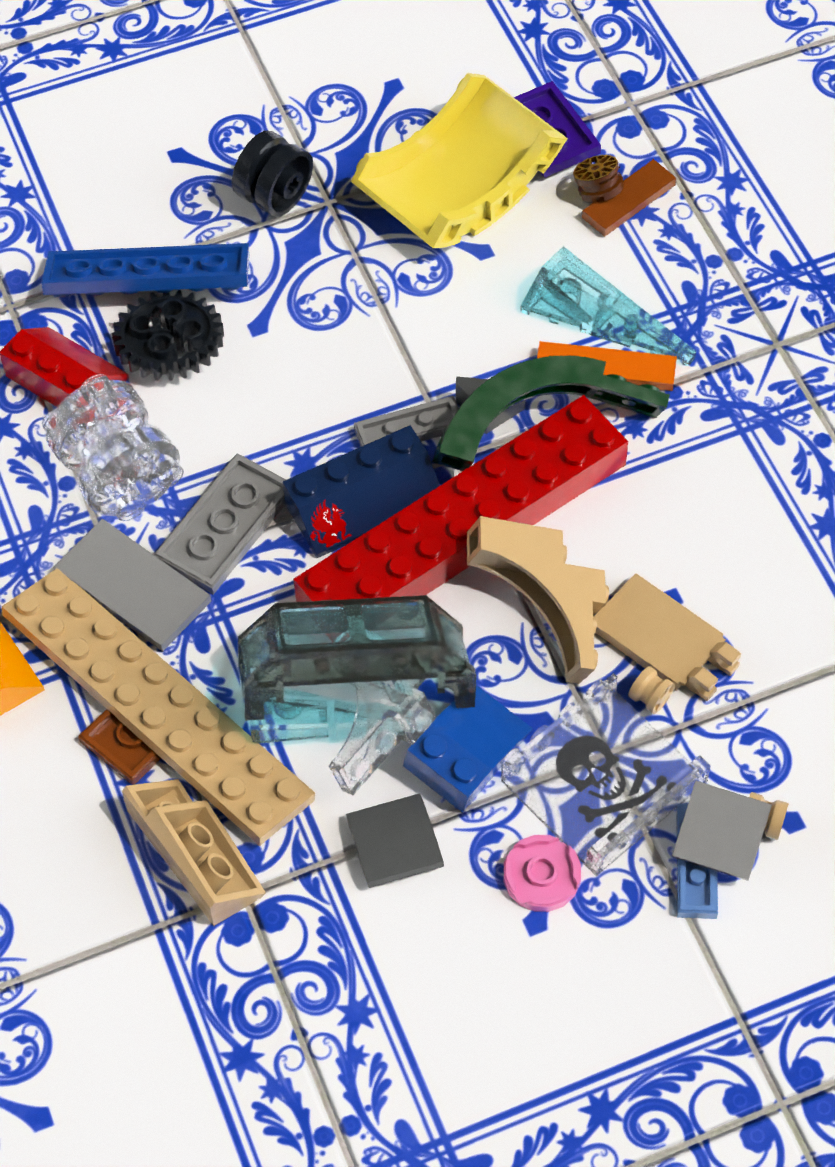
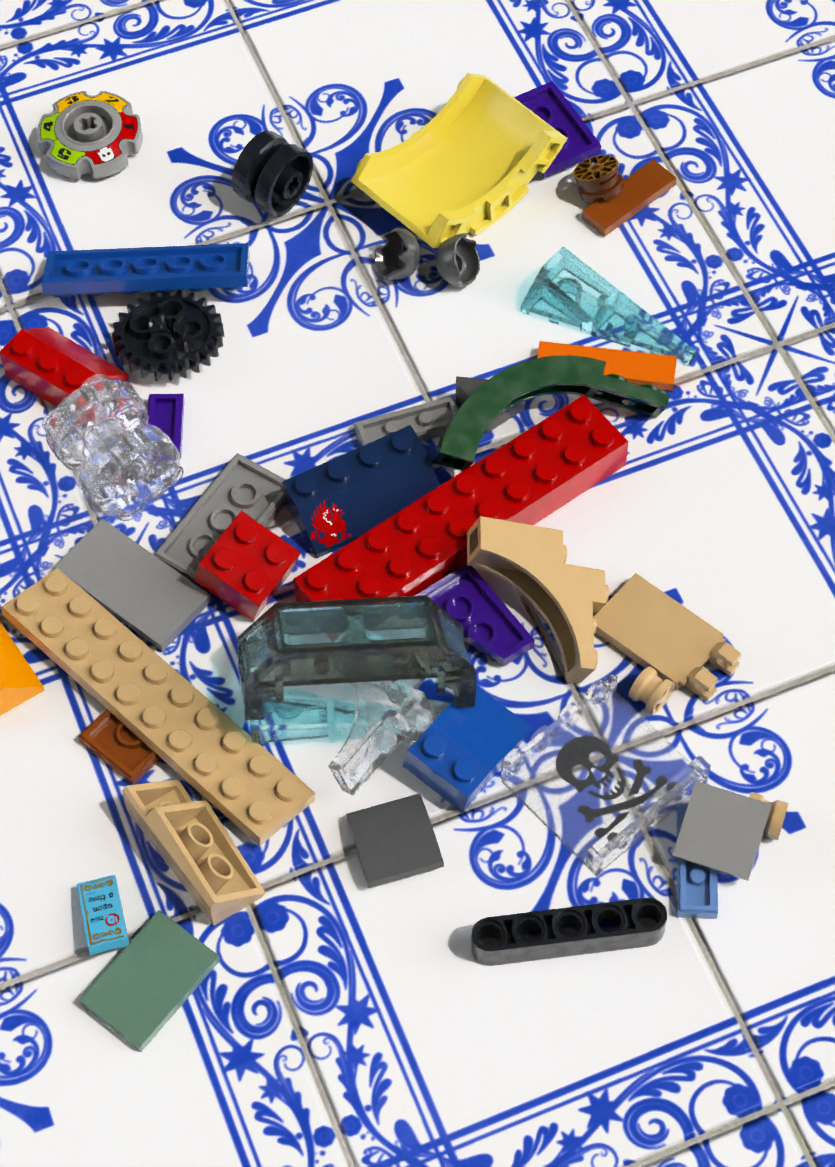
(90, 134): none -> light grey piece
(102, 914): none -> medium azure tile
(149, 980): none -> sand green tile
(167, 413): none -> dark purple tile
(246, 566): none -> red brick
(398, 256): none -> dark grey hair
(458, 260): none -> dark grey hair
(484, 617): none -> dark purple wing
(542, 873): bright pink tile -> none
(555, 945): none -> black beam

